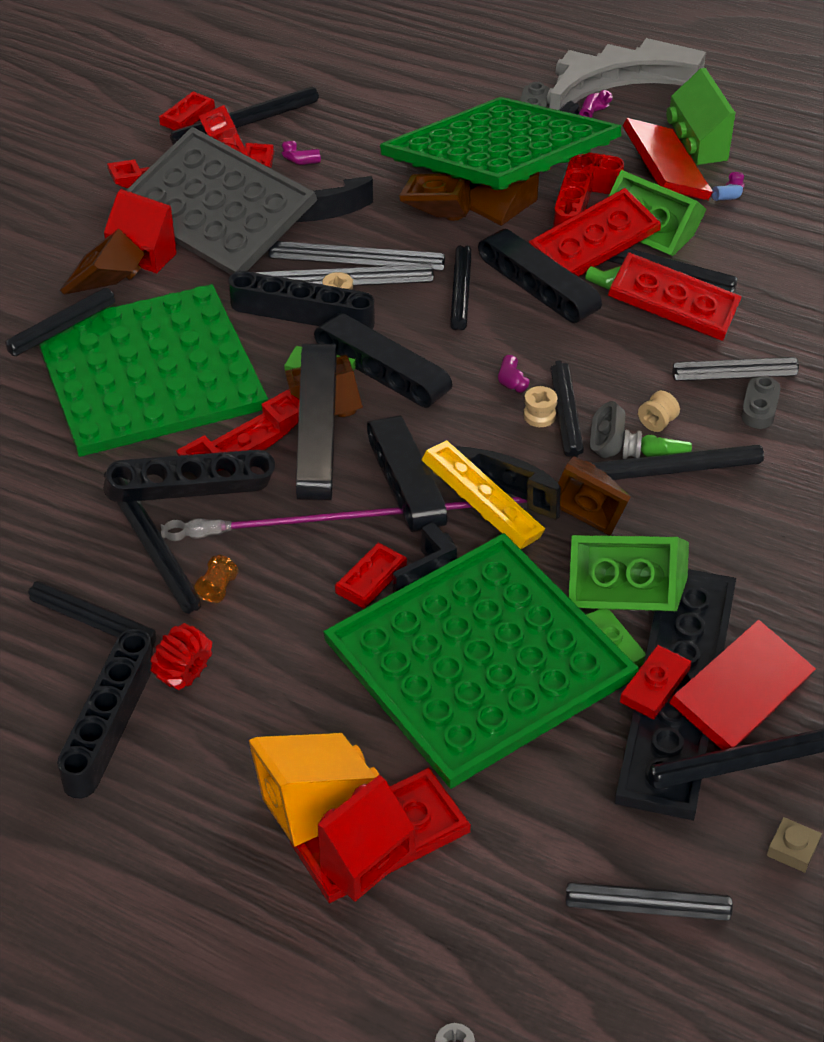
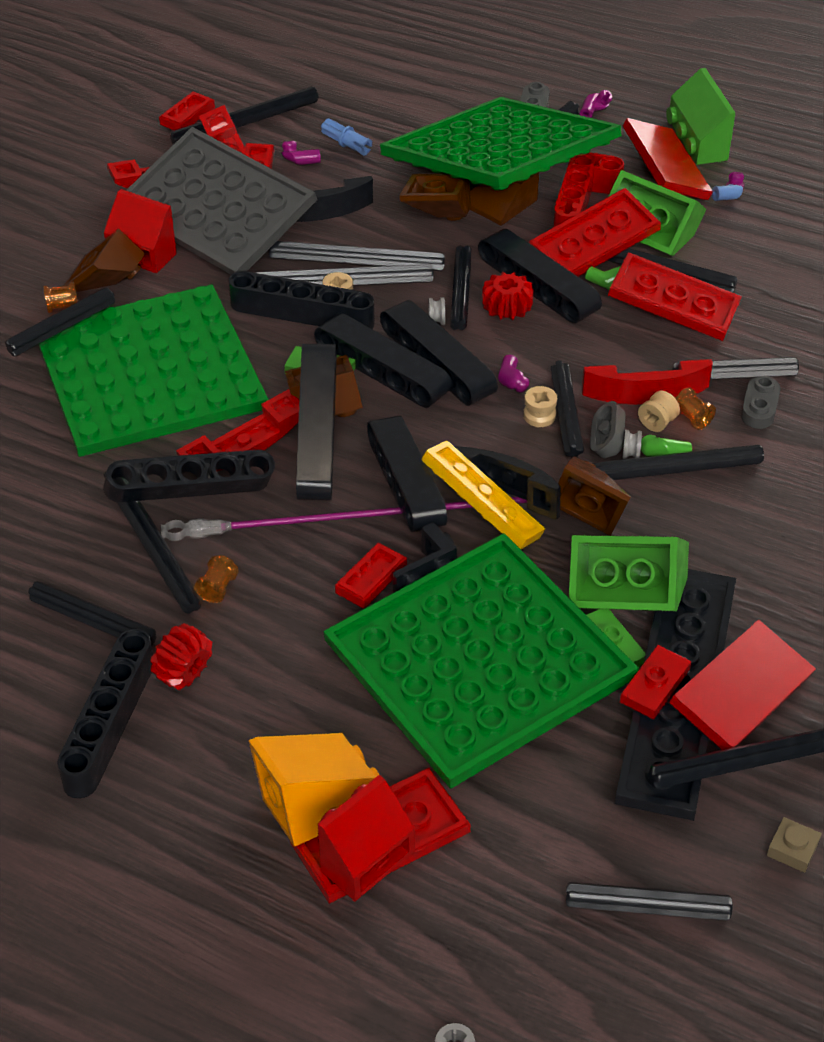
(60, 296): none -> clear orange bush
(346, 136): none -> medium blue axle
(422, 335): none -> black beam
(436, 310): none -> light grey bush
(507, 296): none -> red gear
(618, 66): light grey arch -> none
(636, 388): none -> red slope
(695, 409): none -> clear orange bush

